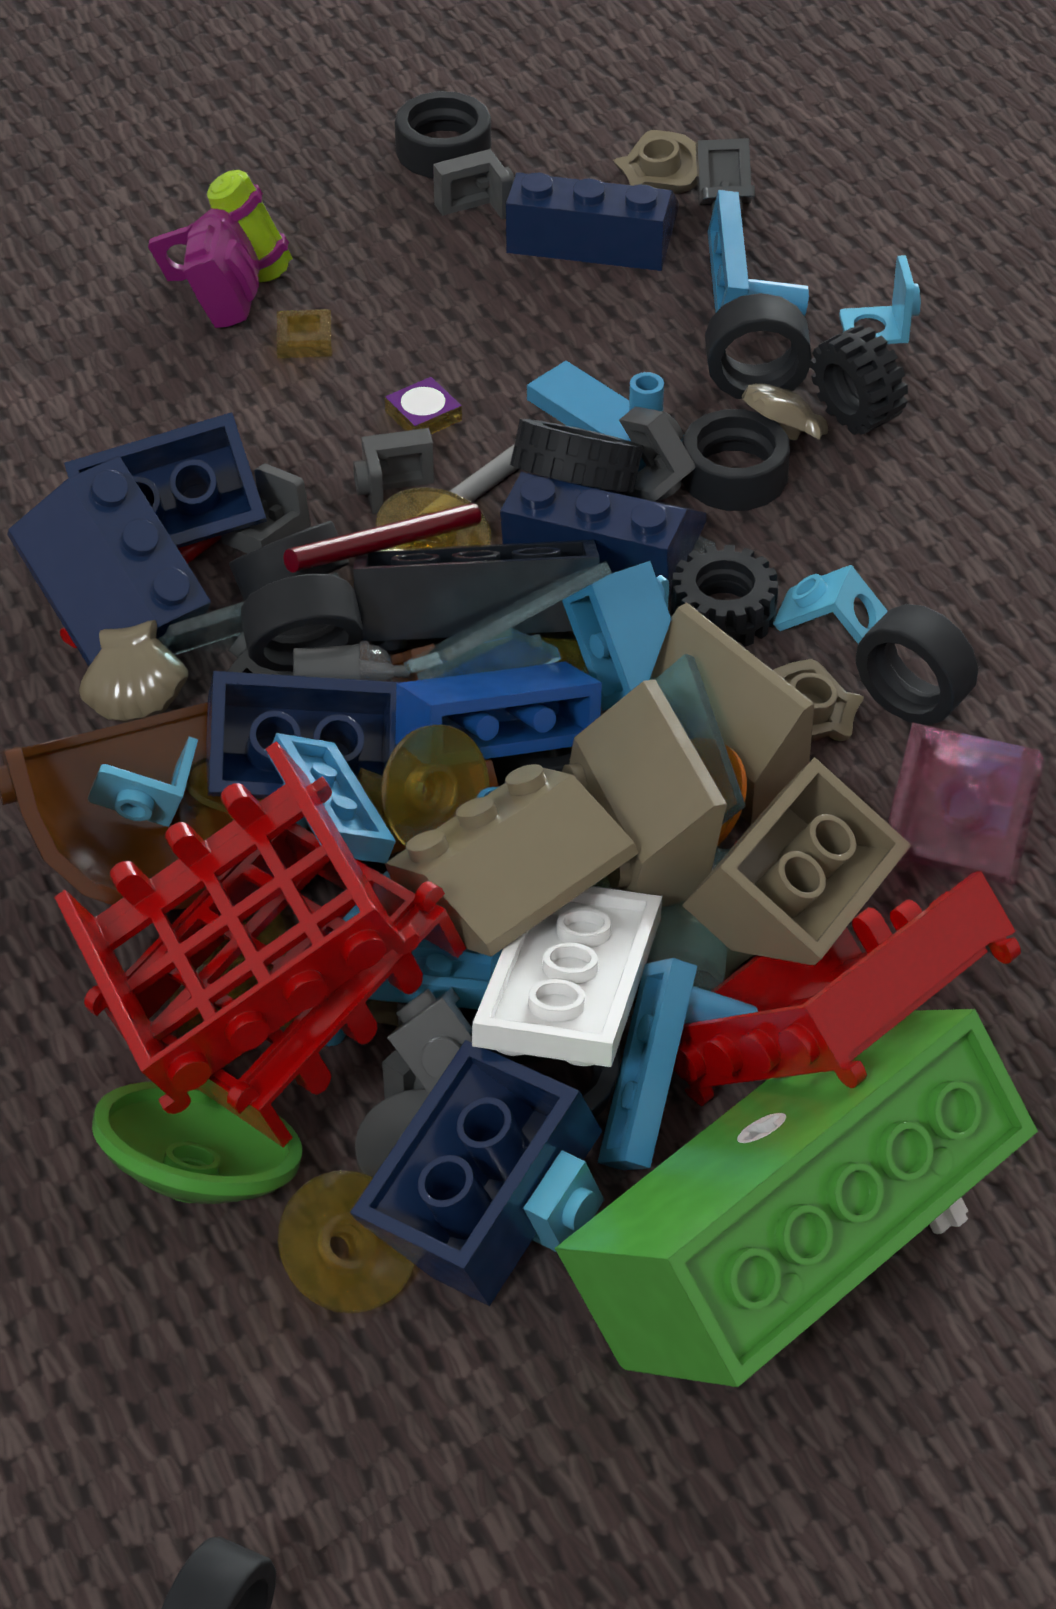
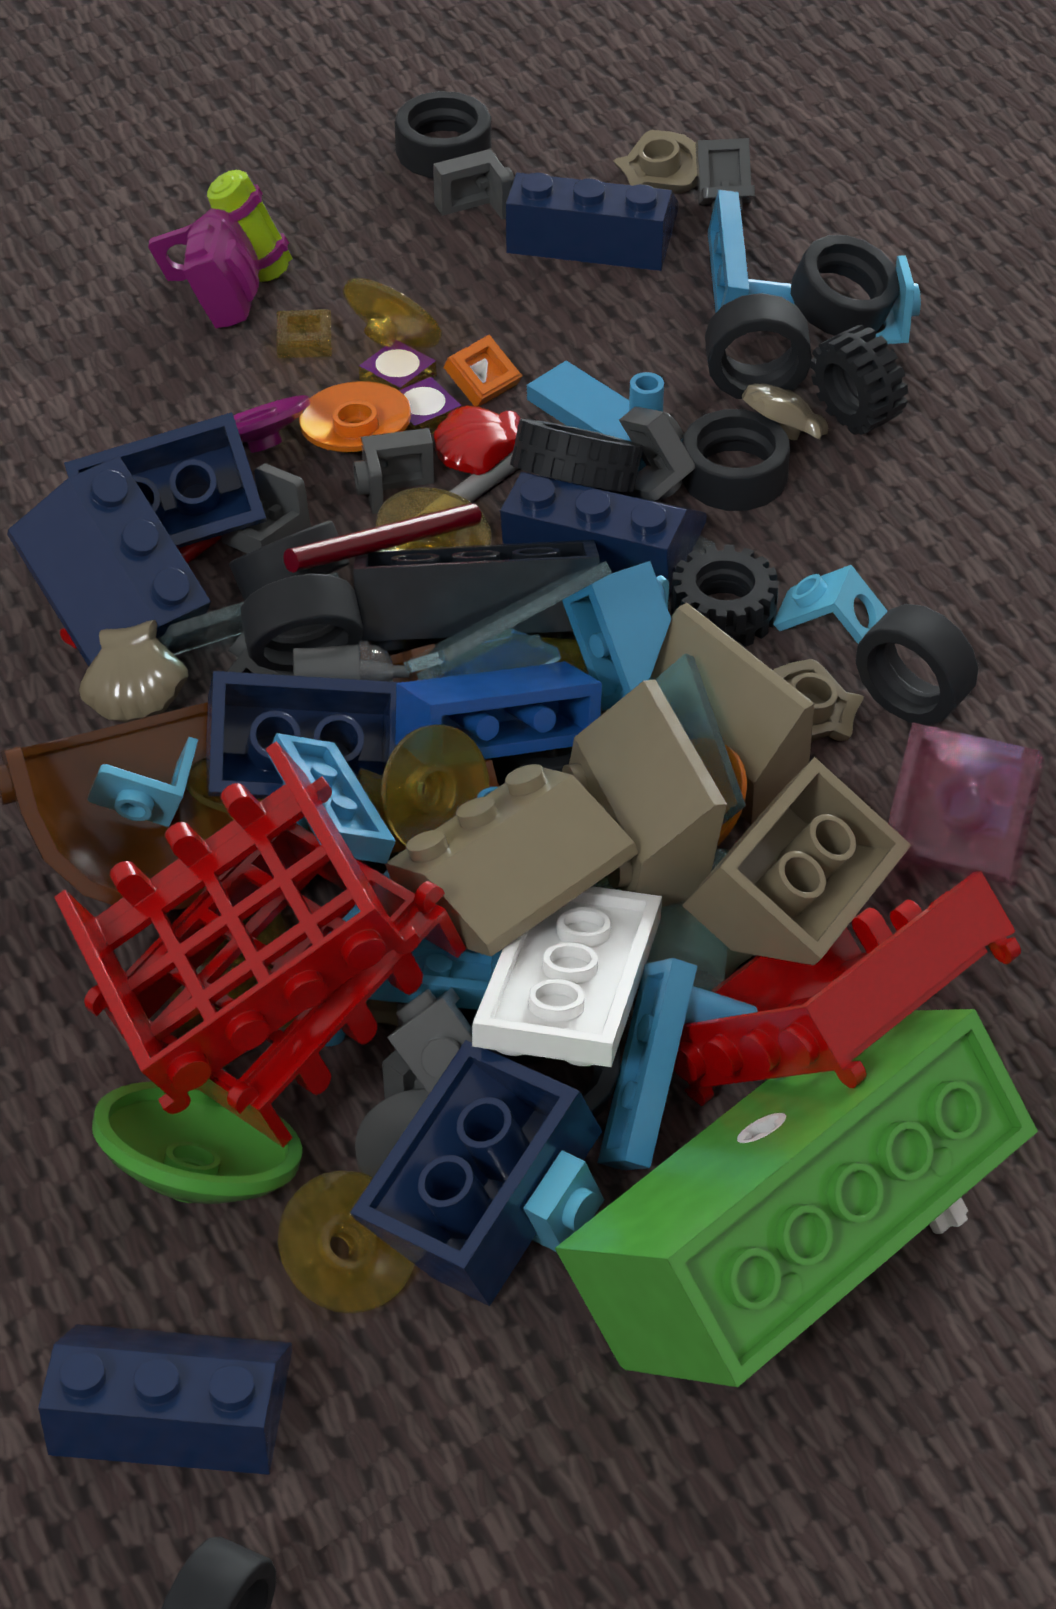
(164, 1398): none -> dark blue slope
(262, 423): none -> magenta dish
(351, 411): none -> orange dish
(390, 315): none -> clear yellow dish
(397, 366): none -> tile
(475, 438): none -> red animal
(482, 371): none -> orange tile
(856, 261): none -> black tyre

